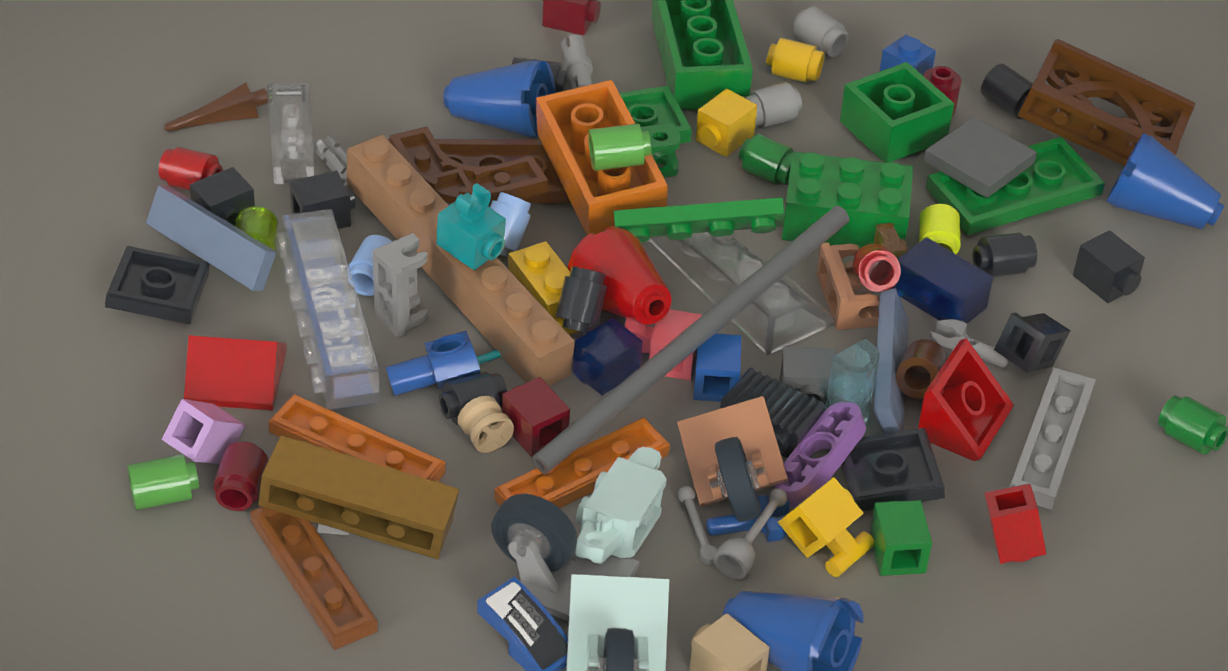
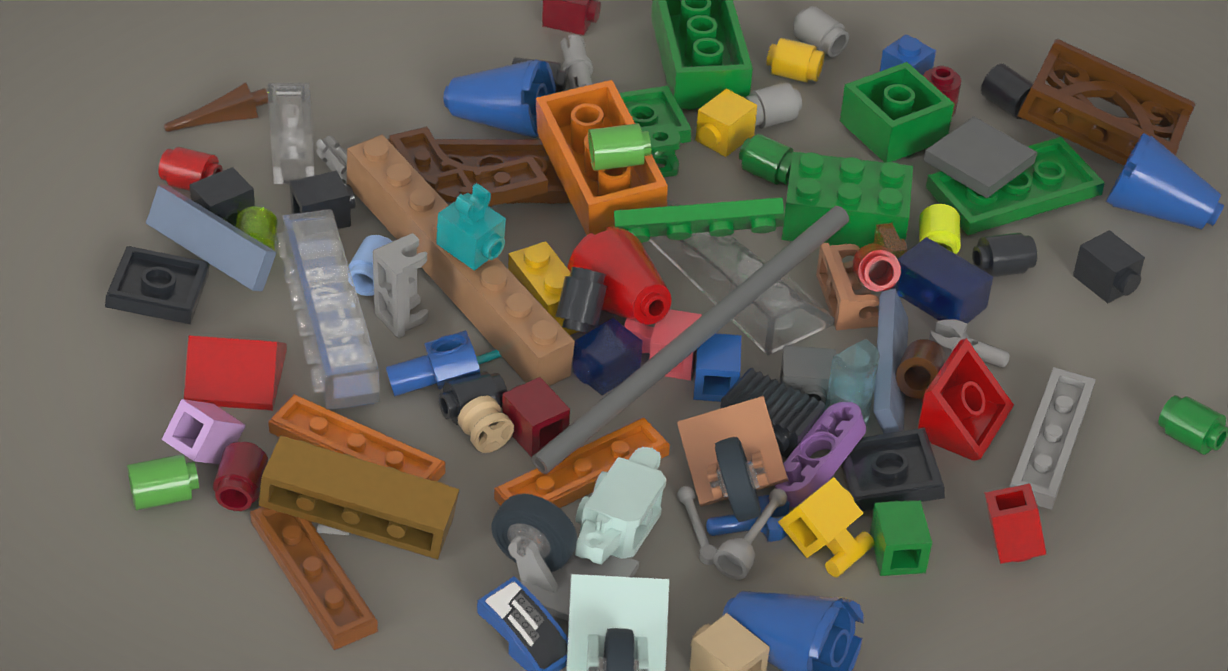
(517, 219): light blue brick -> none
(1032, 341): black brick -> none

